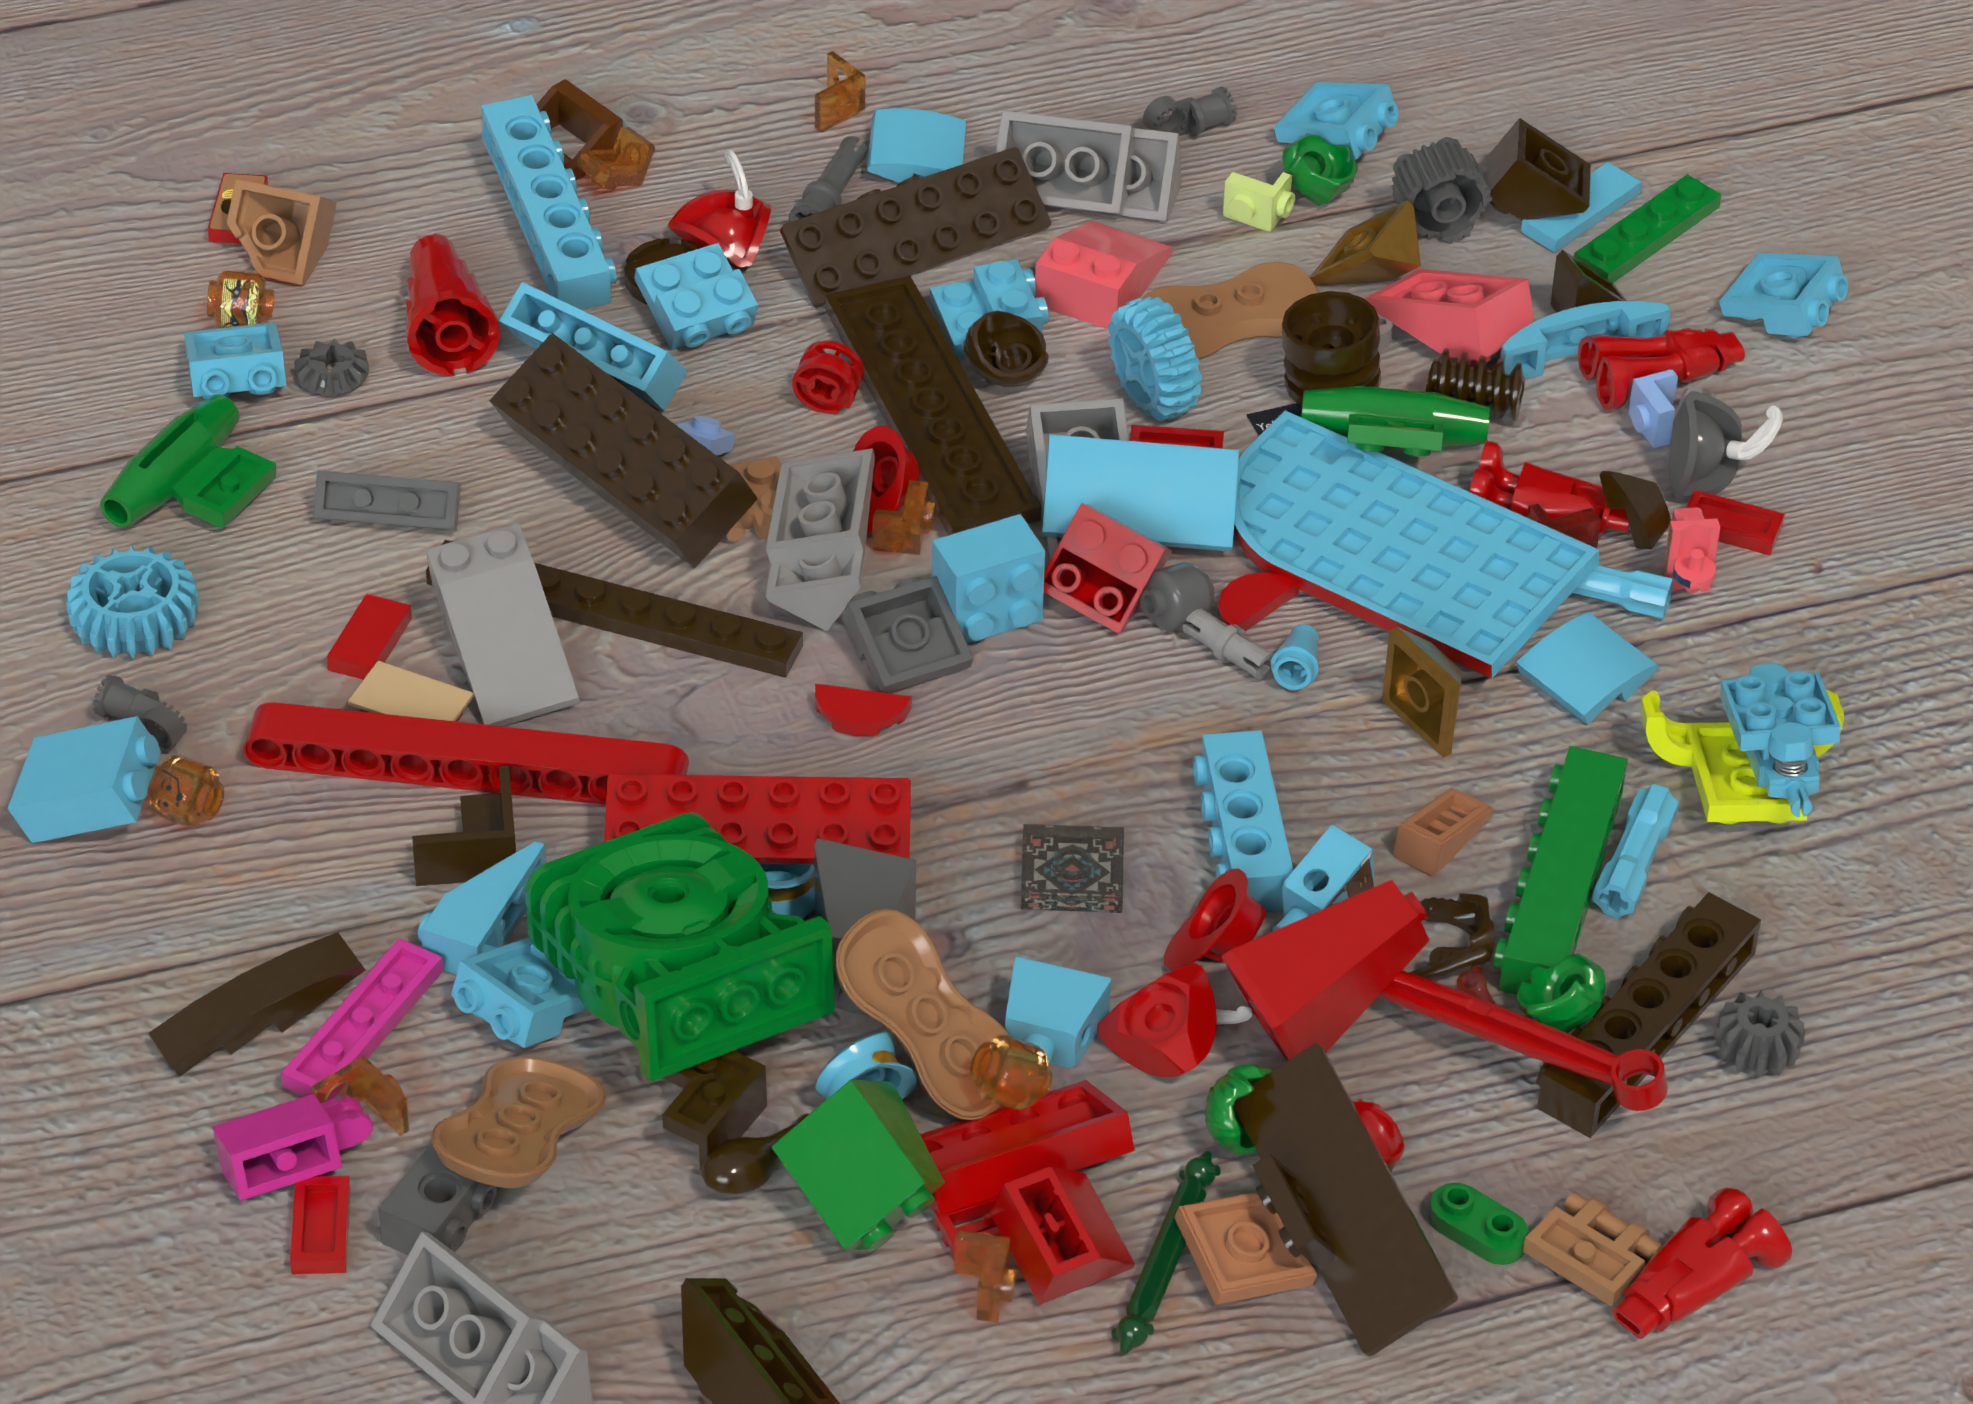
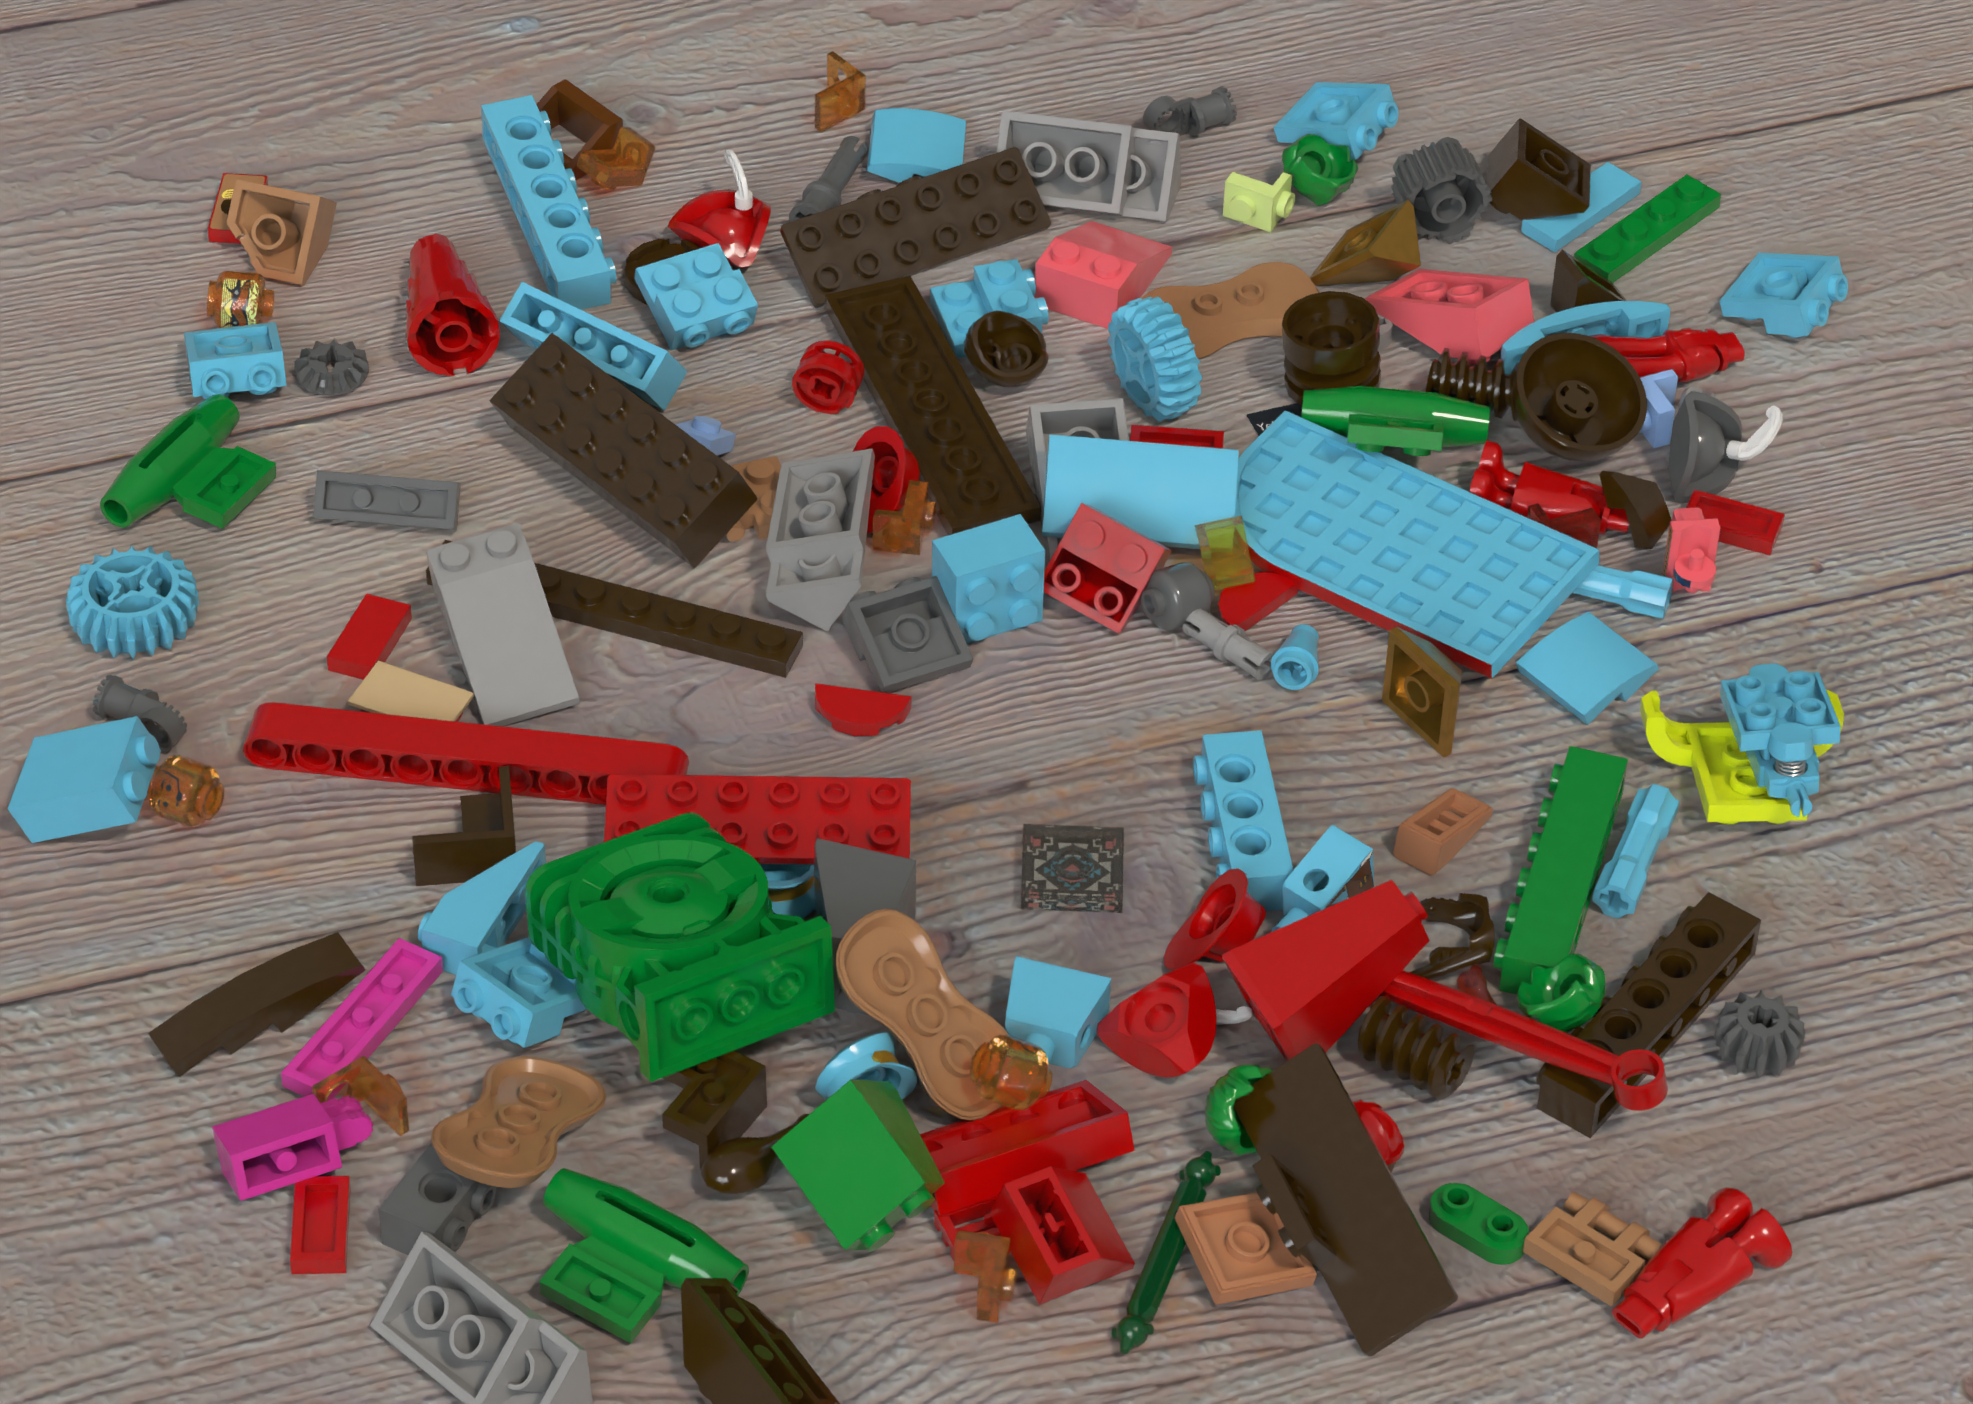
(626, 1254): none -> green plate
(1225, 552): none -> clear yellow panel
(1412, 1052): none -> dark brown piece
(1578, 397): none -> dark brown piece

